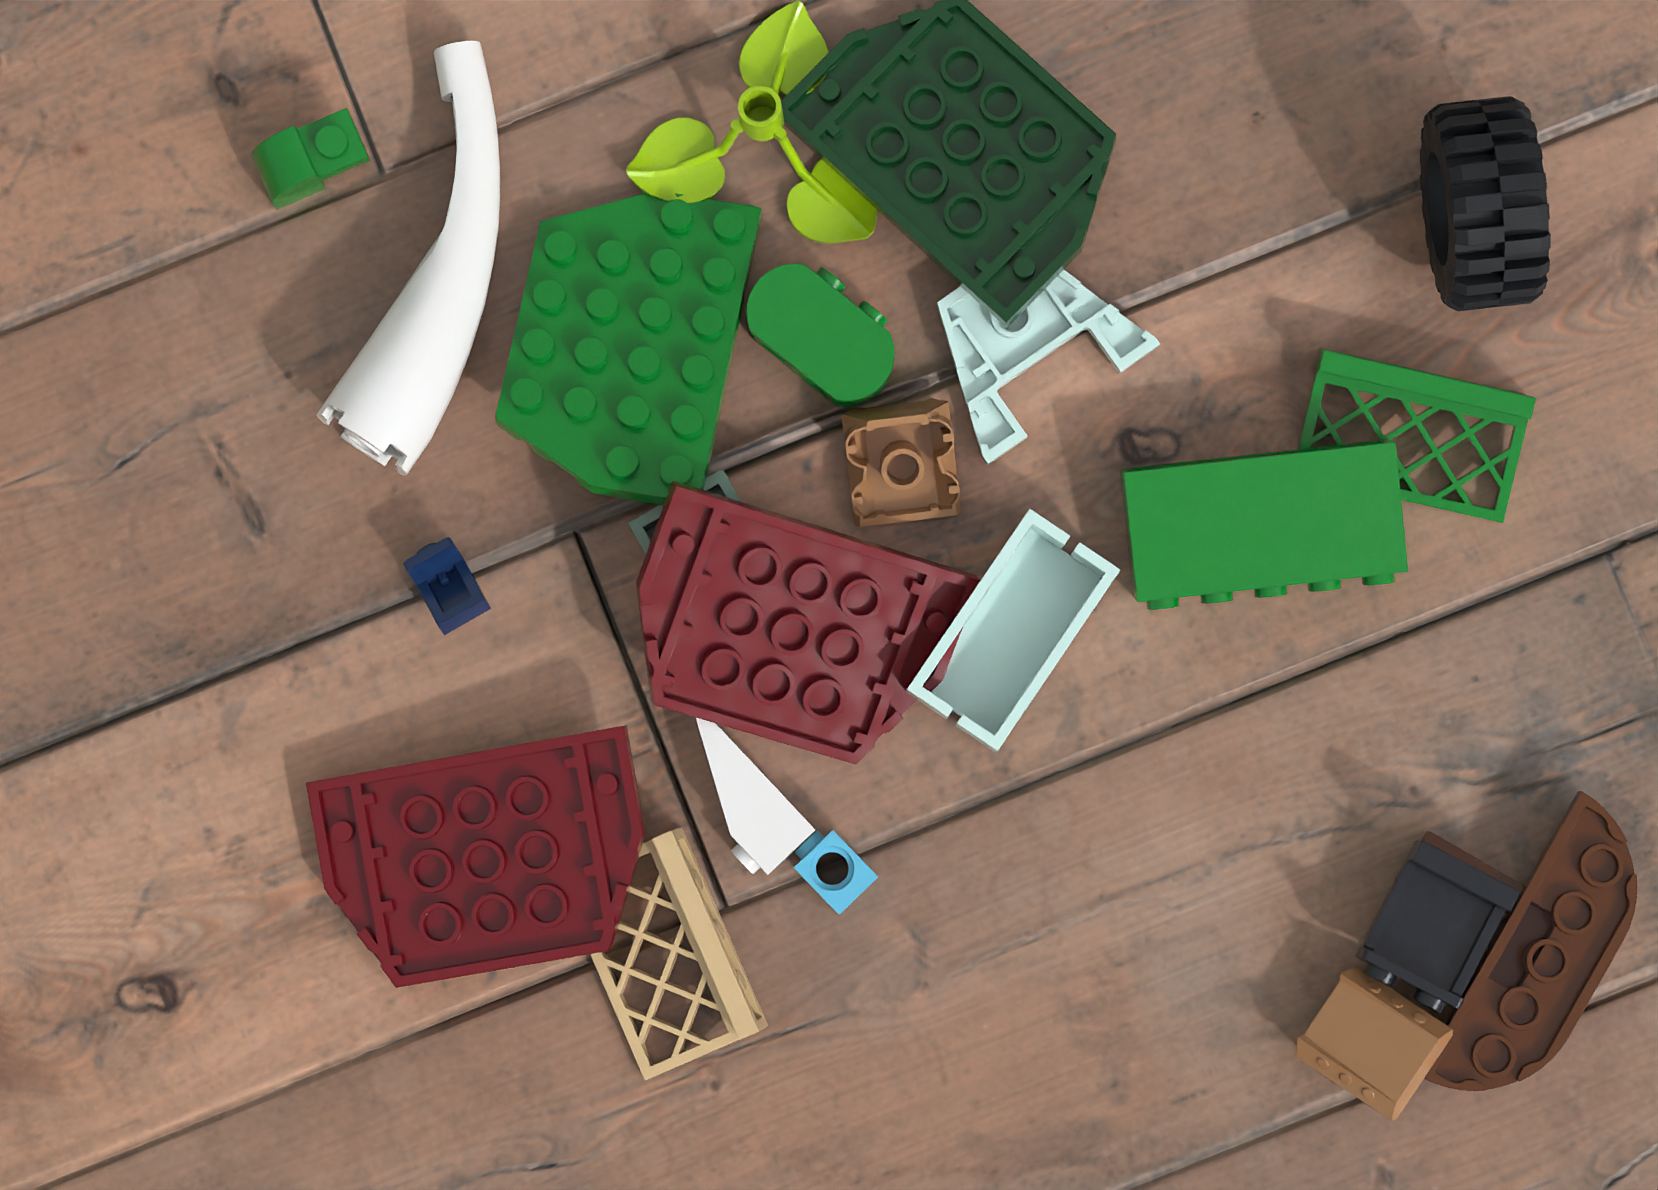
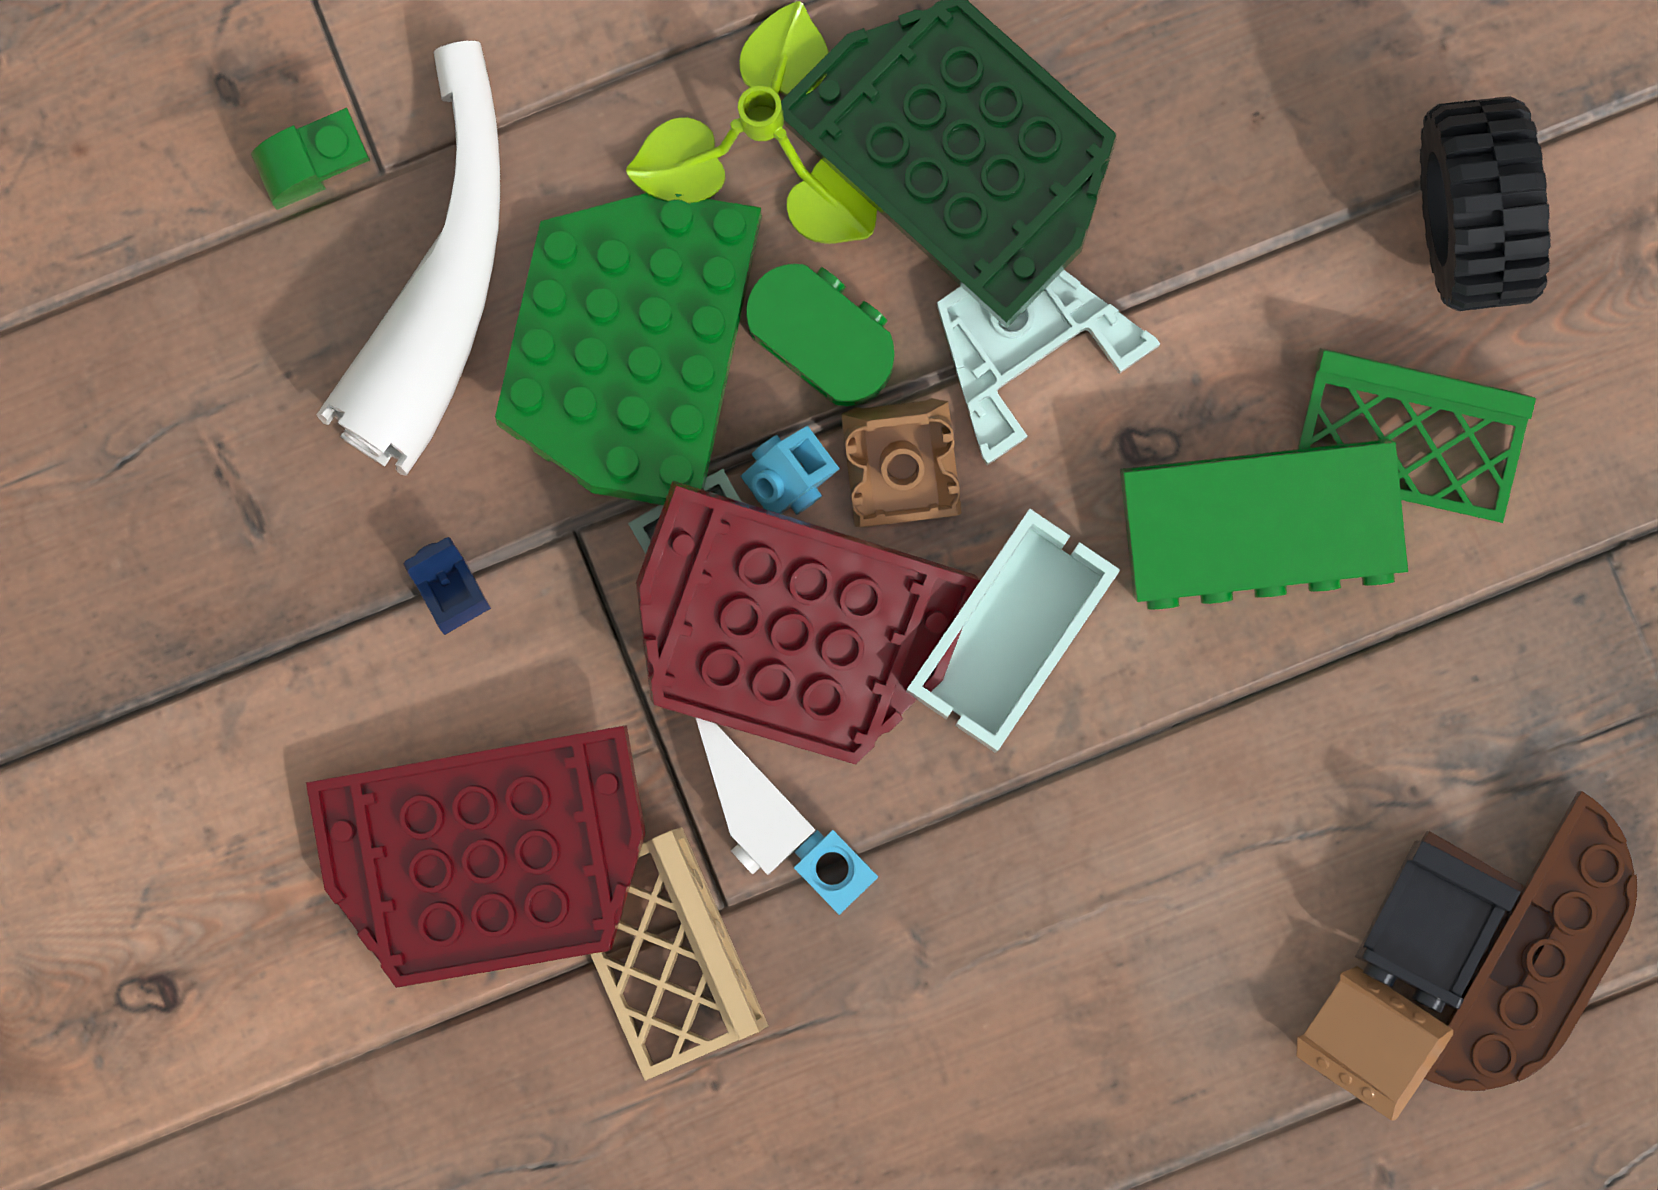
(780, 479): none -> medium azure brick

